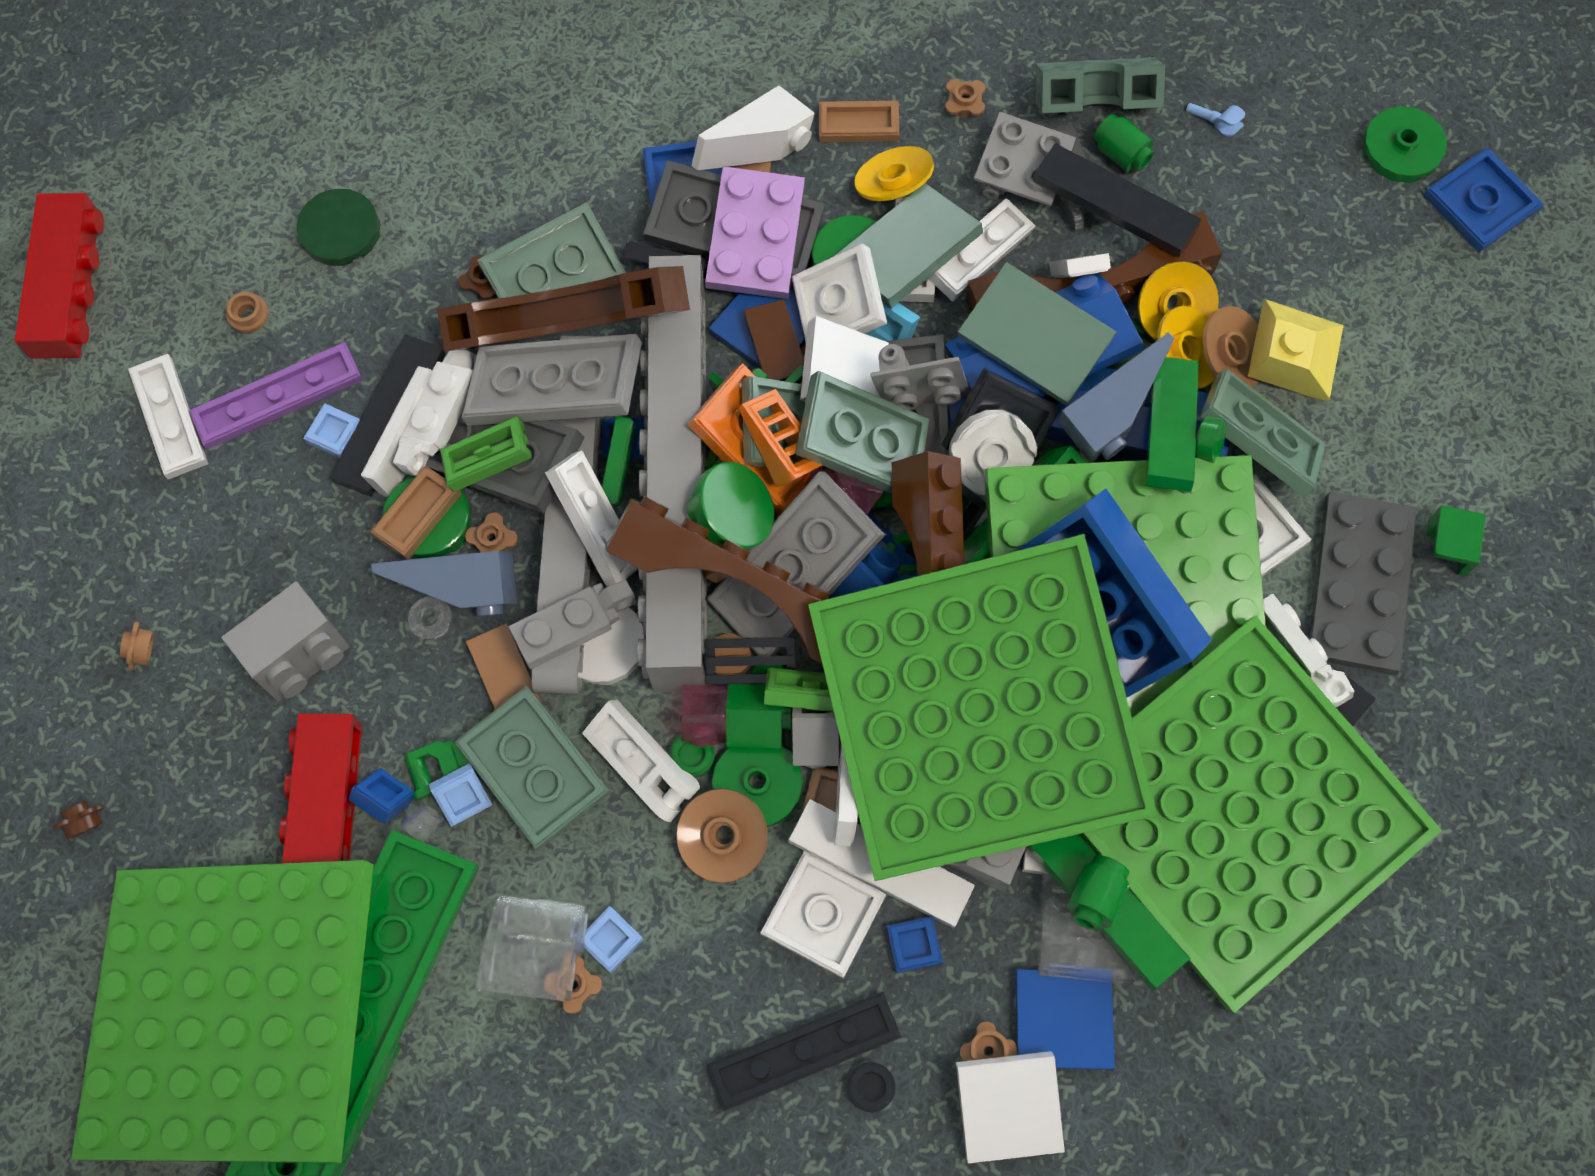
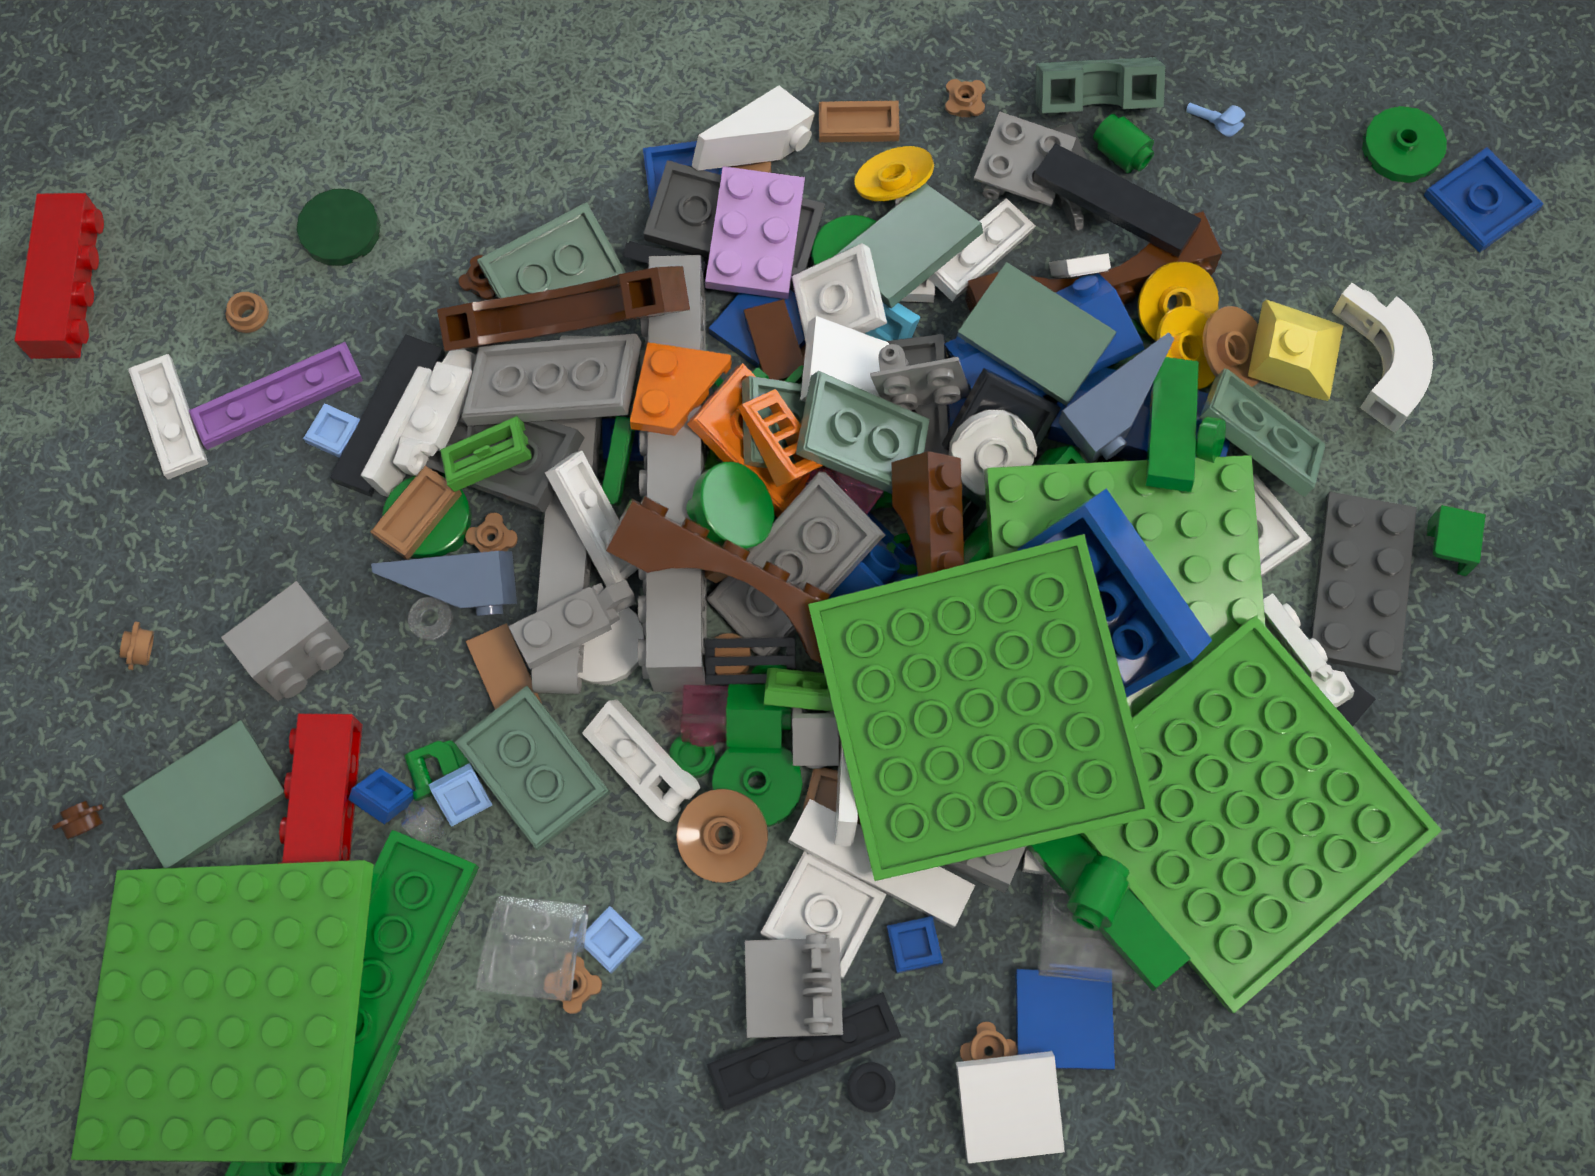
(205, 795): none -> sand green tile
(673, 385): none -> orange wing
(793, 987): none -> light grey hinge
(1403, 352): none -> white arch

